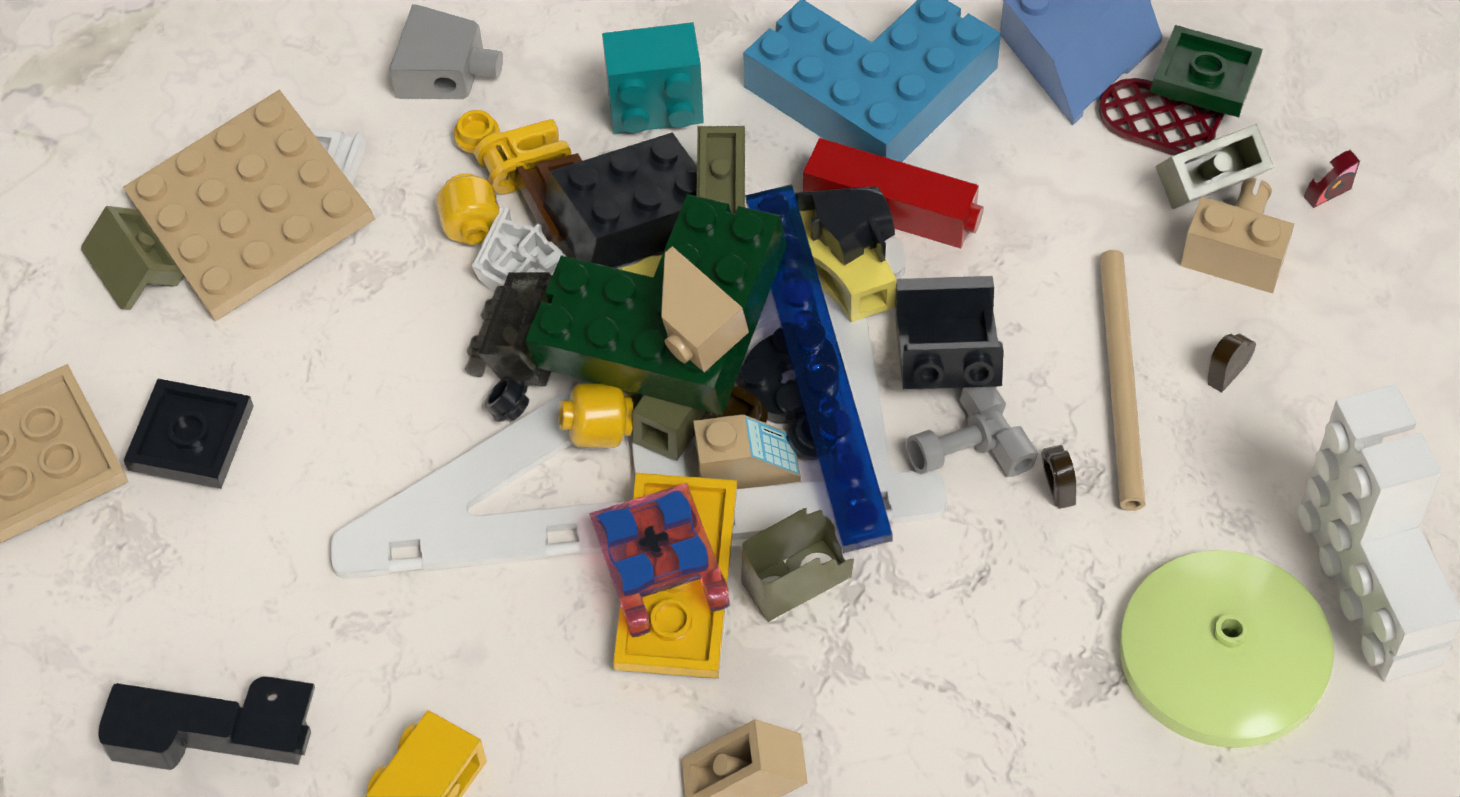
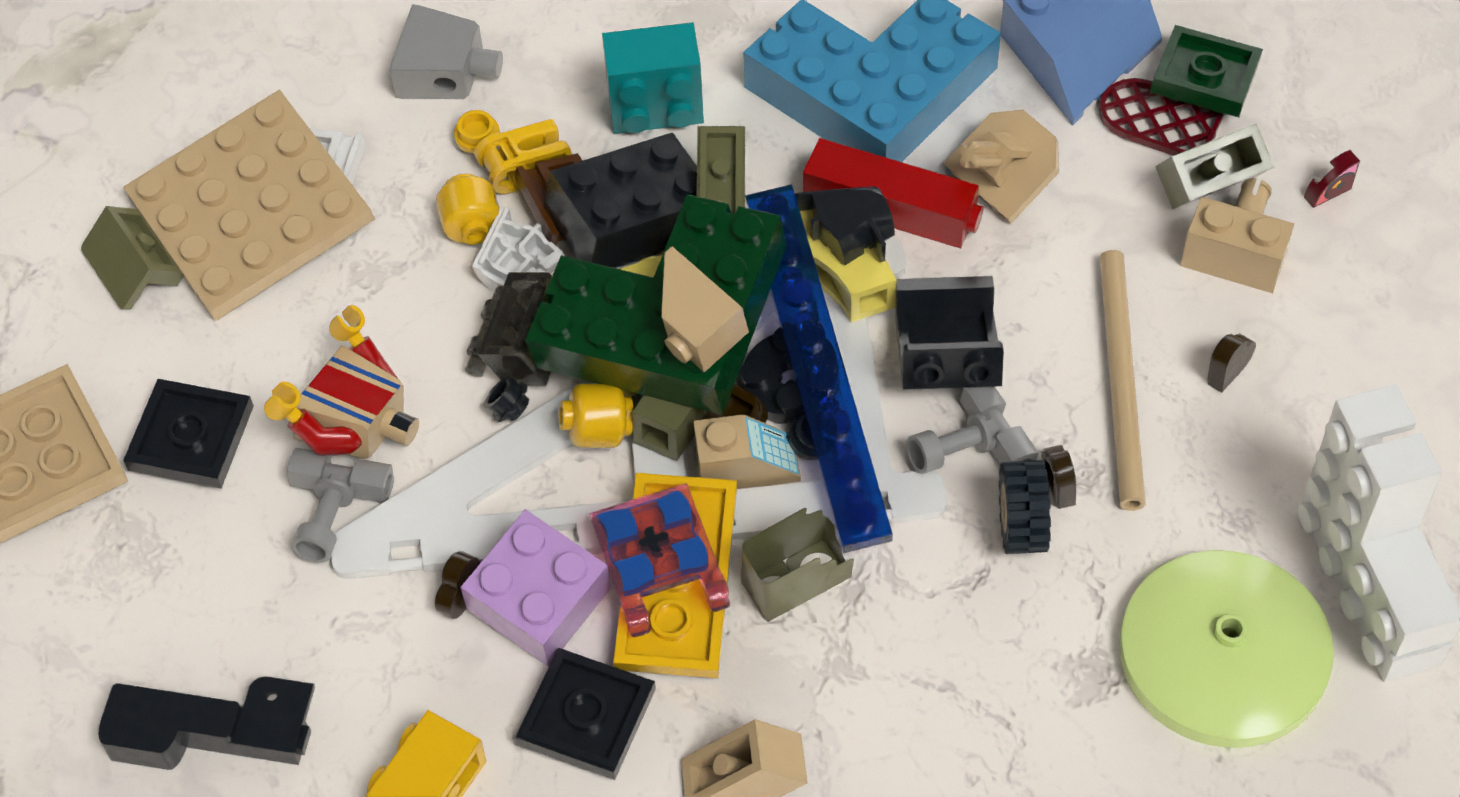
(335, 488): none -> light grey bar
(350, 401): none -> torso
(456, 571): none -> dark brown tile
(536, 587): none -> lavender brick
(586, 713): none -> black plate
(1009, 161): none -> tan piece
(1024, 507): none -> black wheel

